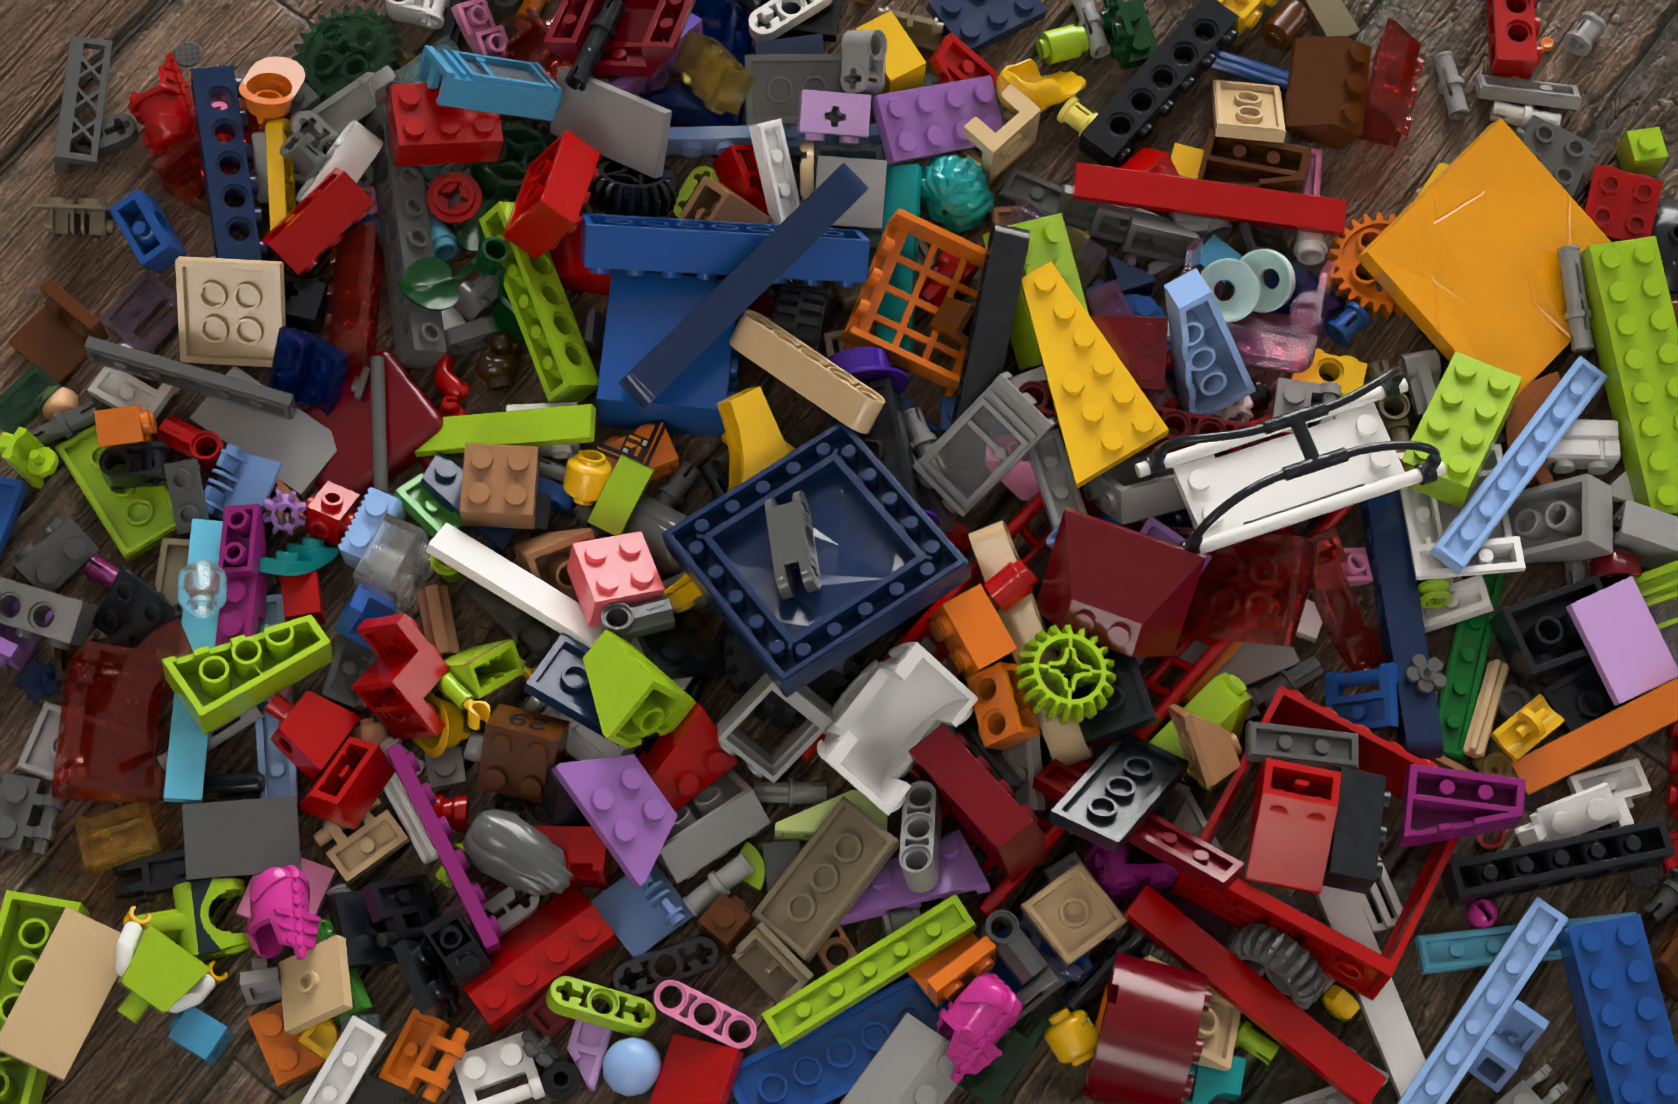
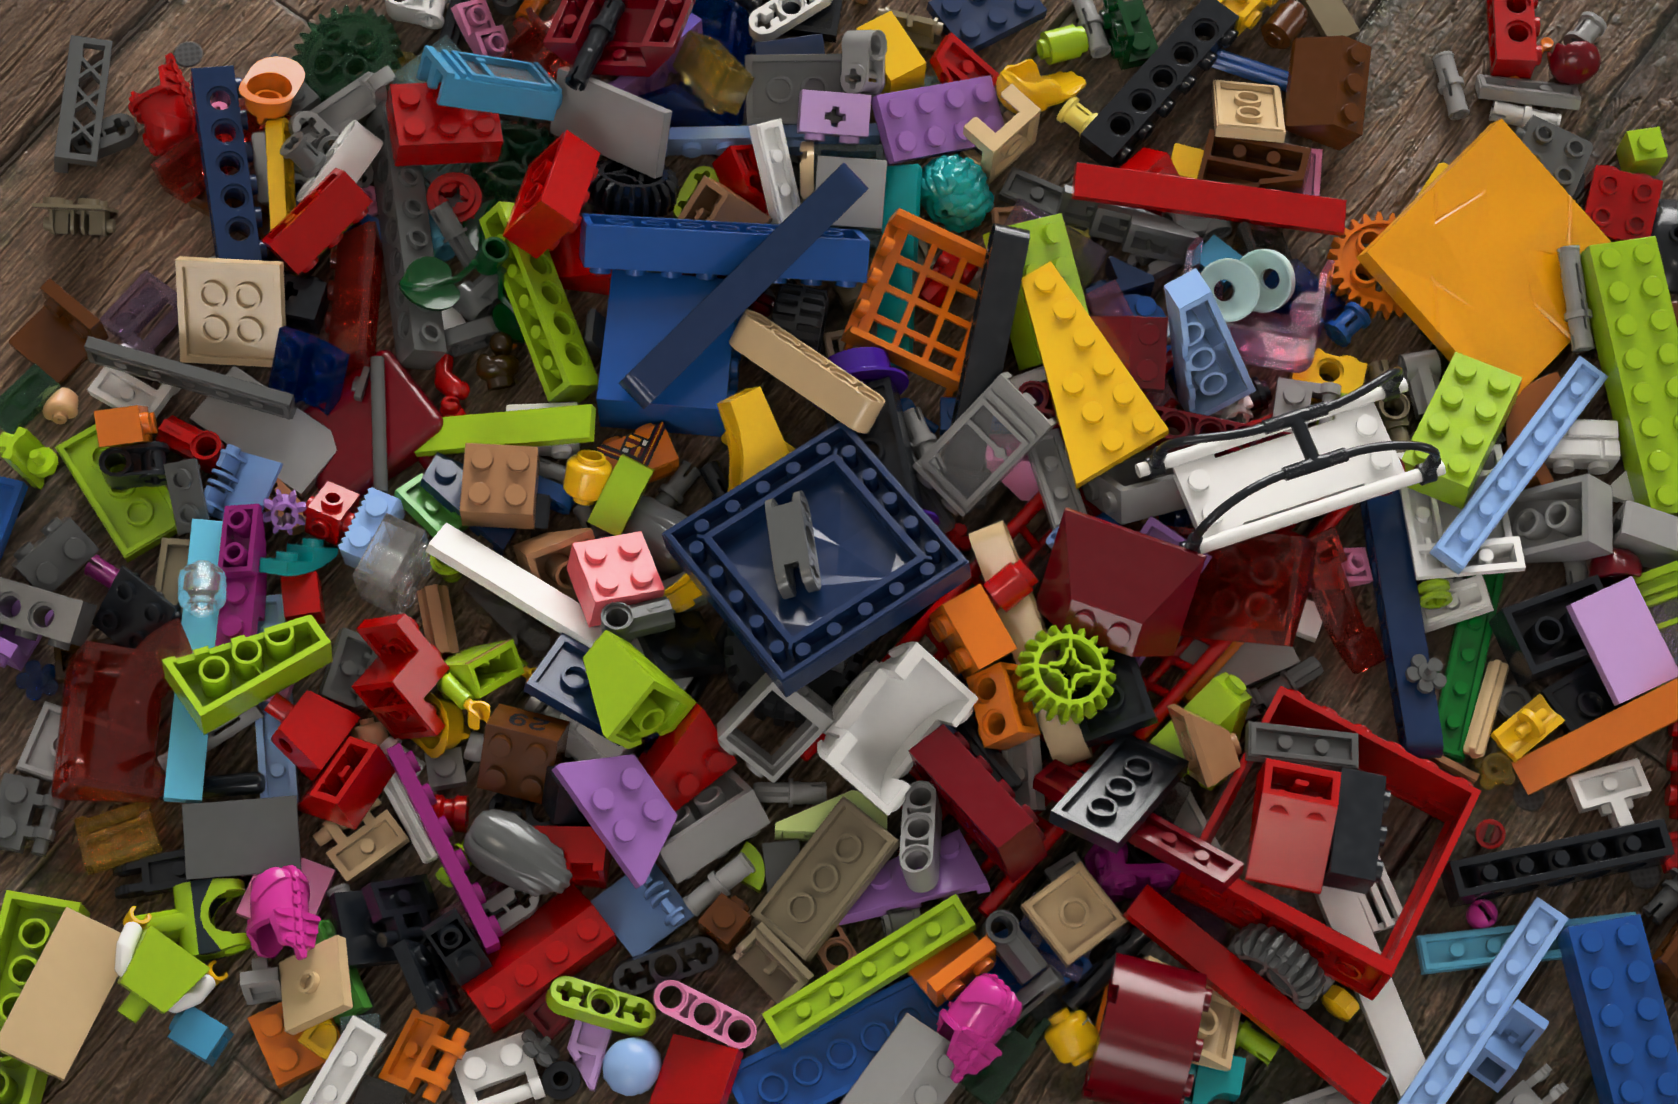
(66, 423): dark grey pin -> none
(148, 231): blue brick -> none
(360, 607): blue panel -> none
(453, 232): none -> dark grey axle
(953, 321): reddish brown brick -> none
(1310, 247): white cone -> none
(1372, 709): blue plate -> none
(1391, 86): clear red slope -> none
(1456, 804): magenta wedge -> none
(1570, 816): white hinge -> none
(1574, 62): none -> dark red hair

